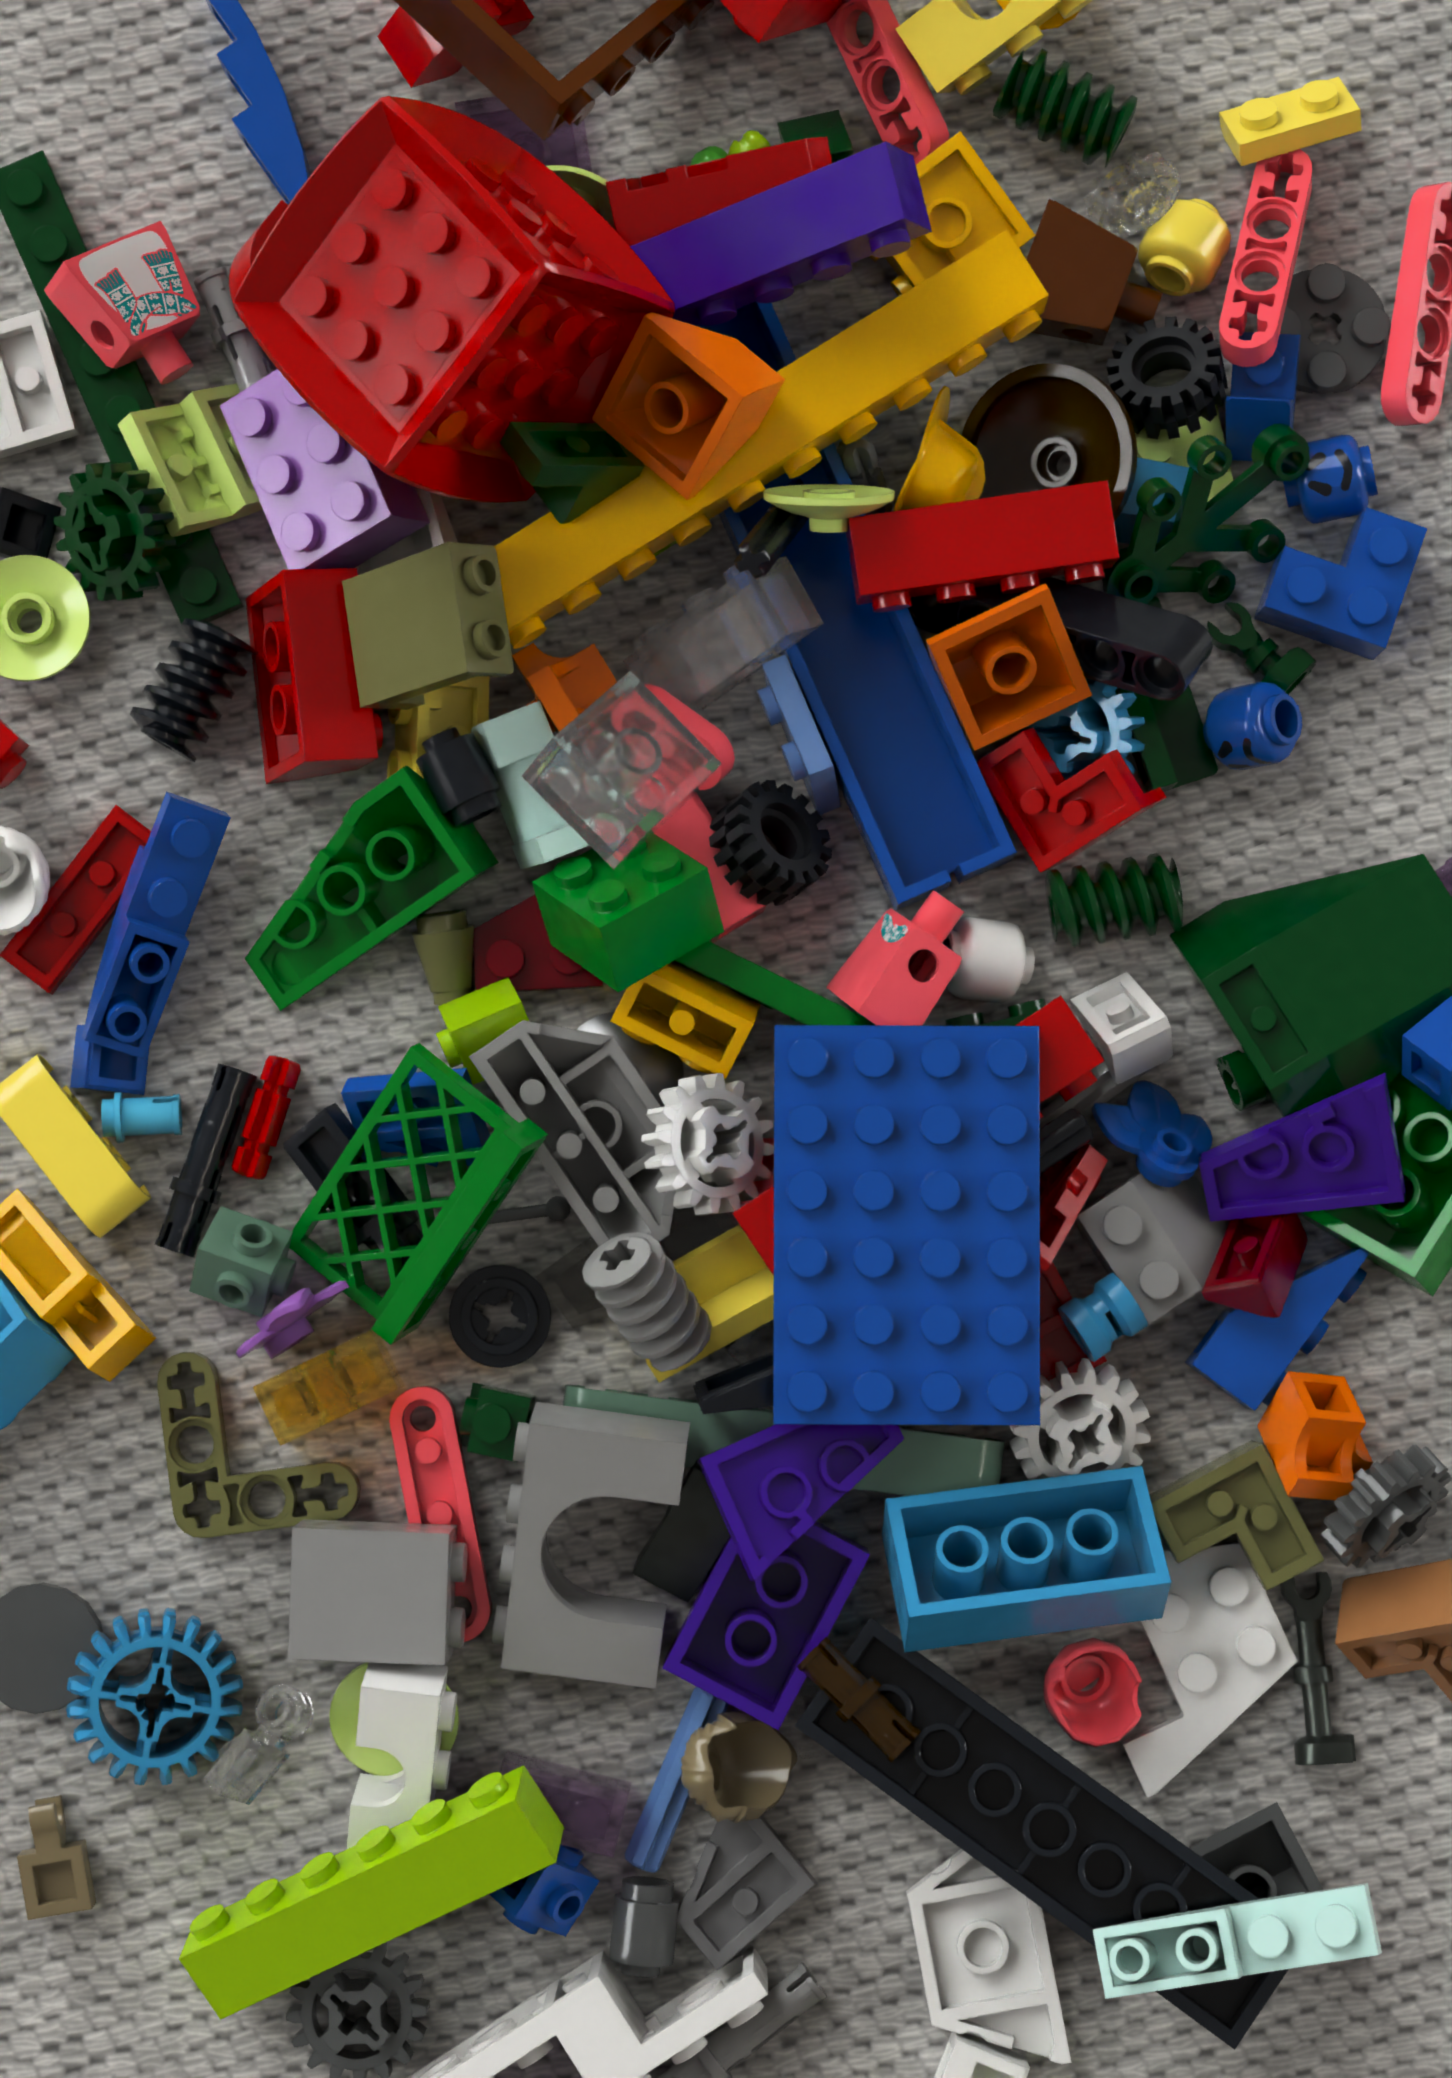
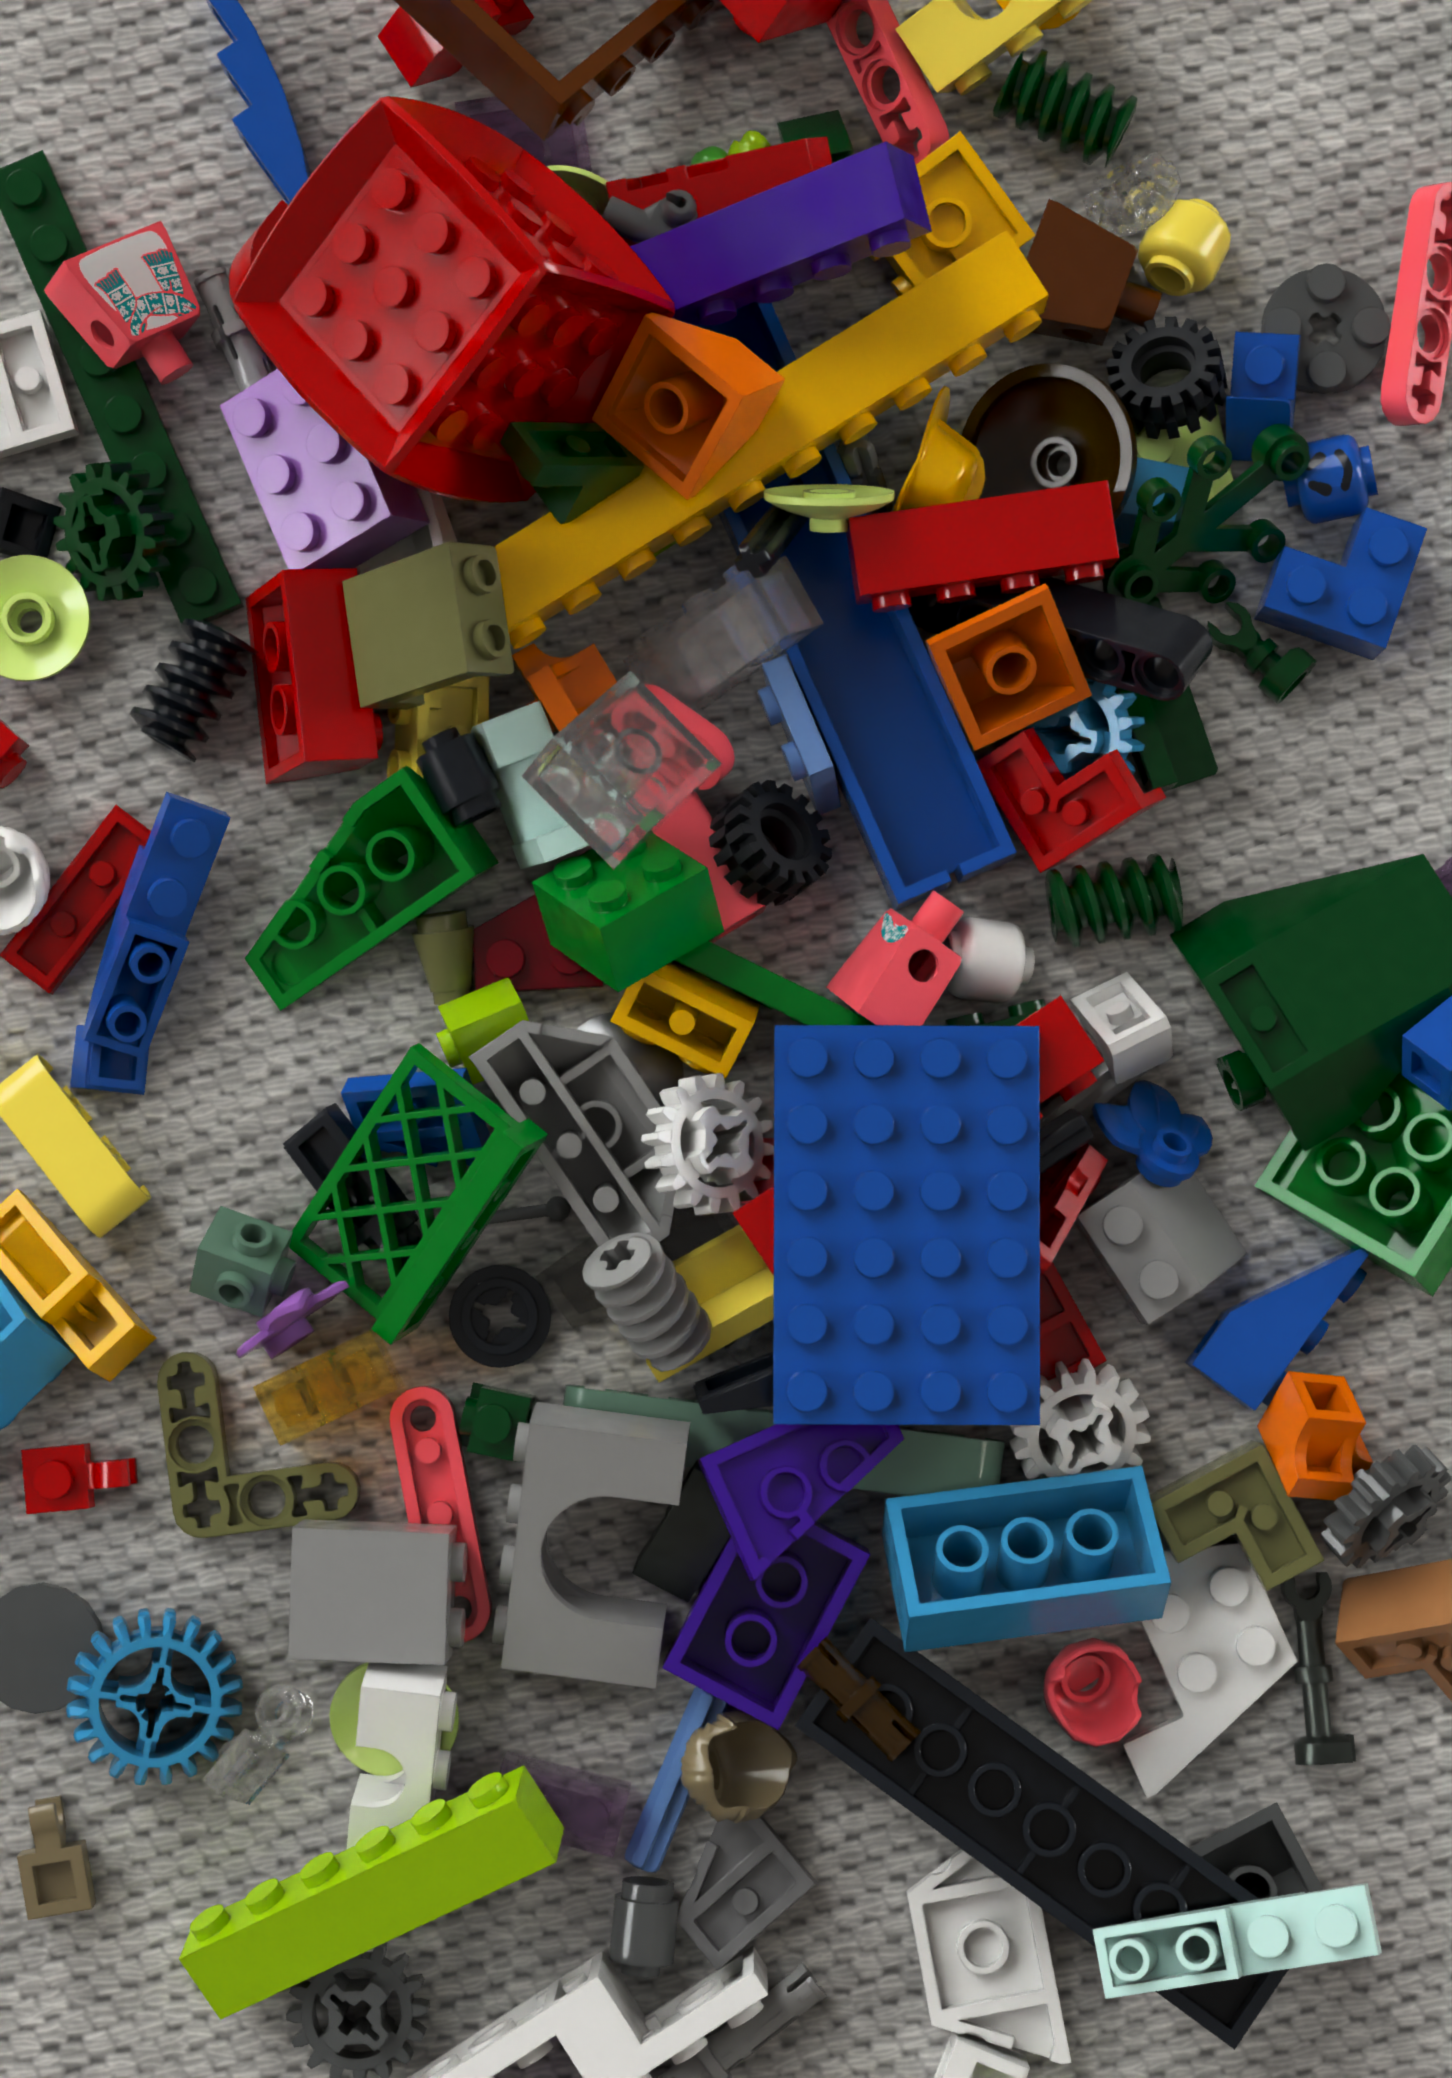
(66, 1478): none -> red plate
(141, 1116): medium azure pin -> none
(193, 460): yellowish green slope -> none
(205, 1161): black pin -> none
(266, 1117): red axle -> none
(550, 1896): blue brick -> none
(642, 224): none -> dark grey arm
(1102, 1317): dark azure wheel -> none
(1252, 725): blue head -> none
(1257, 1264): dark red slope -> none
(1265, 255): coral beam -> none
(1290, 121): light yellow plate -> none
(1310, 1160): dark purple wing -> none

